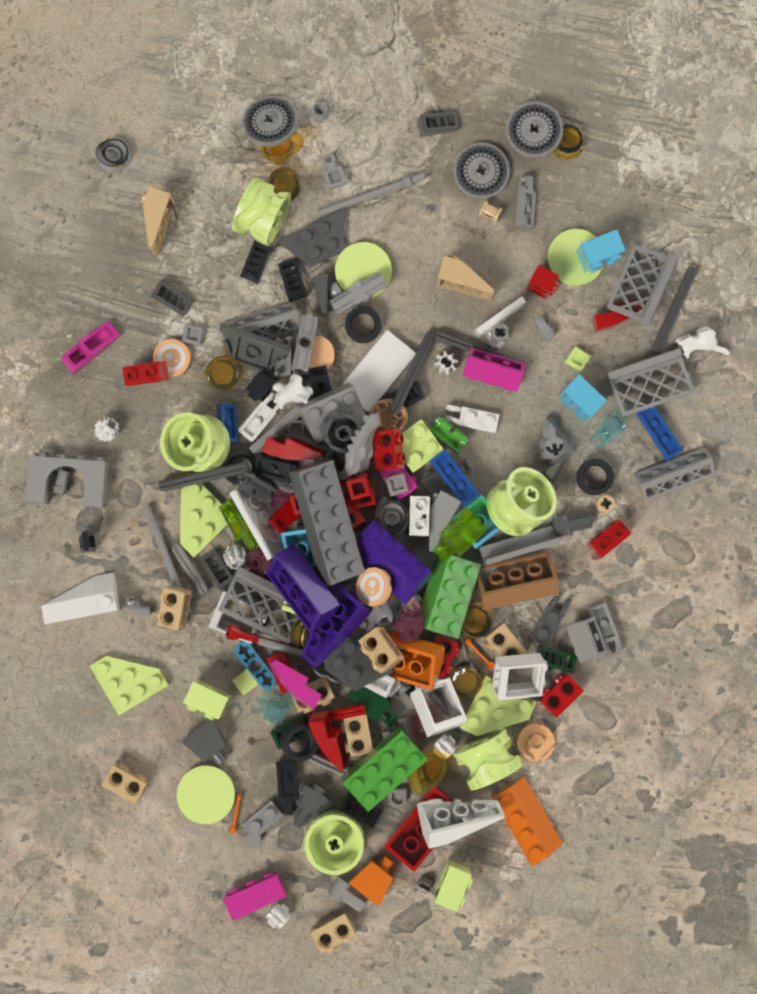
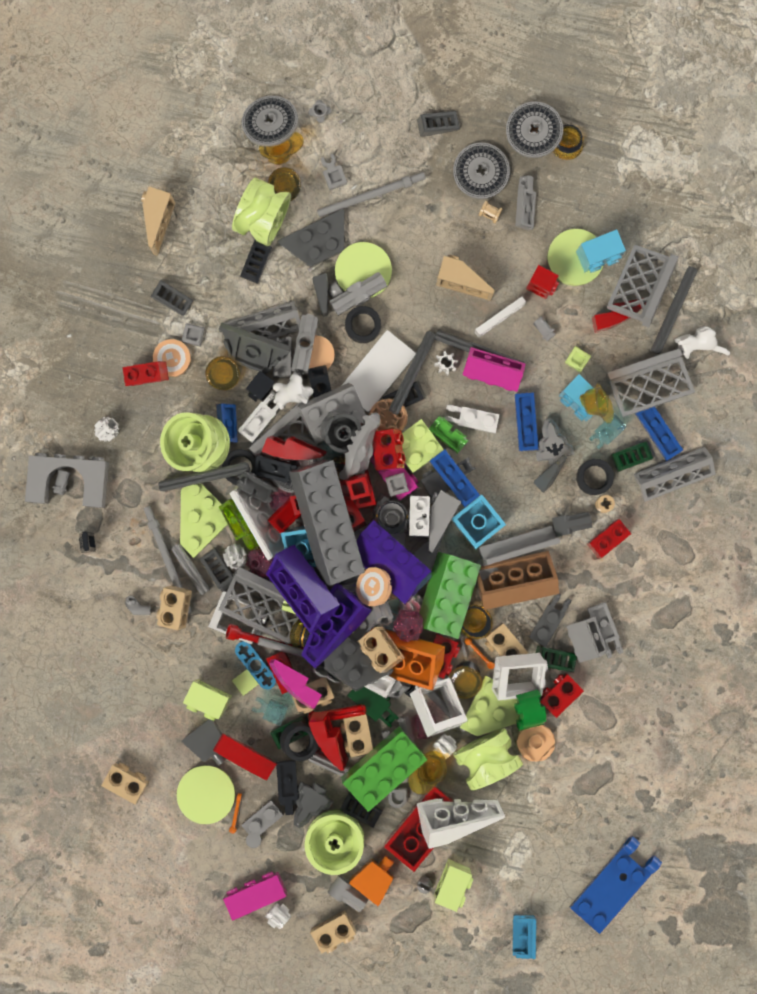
(87, 599): white wedge -> none
(90, 347): dark pink slope -> none
(113, 155): light grey piece -> none
(127, 681): yellowish green plate -> none
(245, 756): none -> red slope
(296, 291): black slope -> none
(460, 535): clear neon green brick -> none
(498, 336): light grey piece -> none
(521, 501): yellowish green piece -> none
(524, 936): none -> dark azure hinge
(526, 422): none -> blue plate
(527, 821): orange slope -> none
(530, 710): none -> green cylinder
(598, 403): none -> clear yellow piece
(607, 892): none -> blue hinge
(618, 463): none -> dark green slope

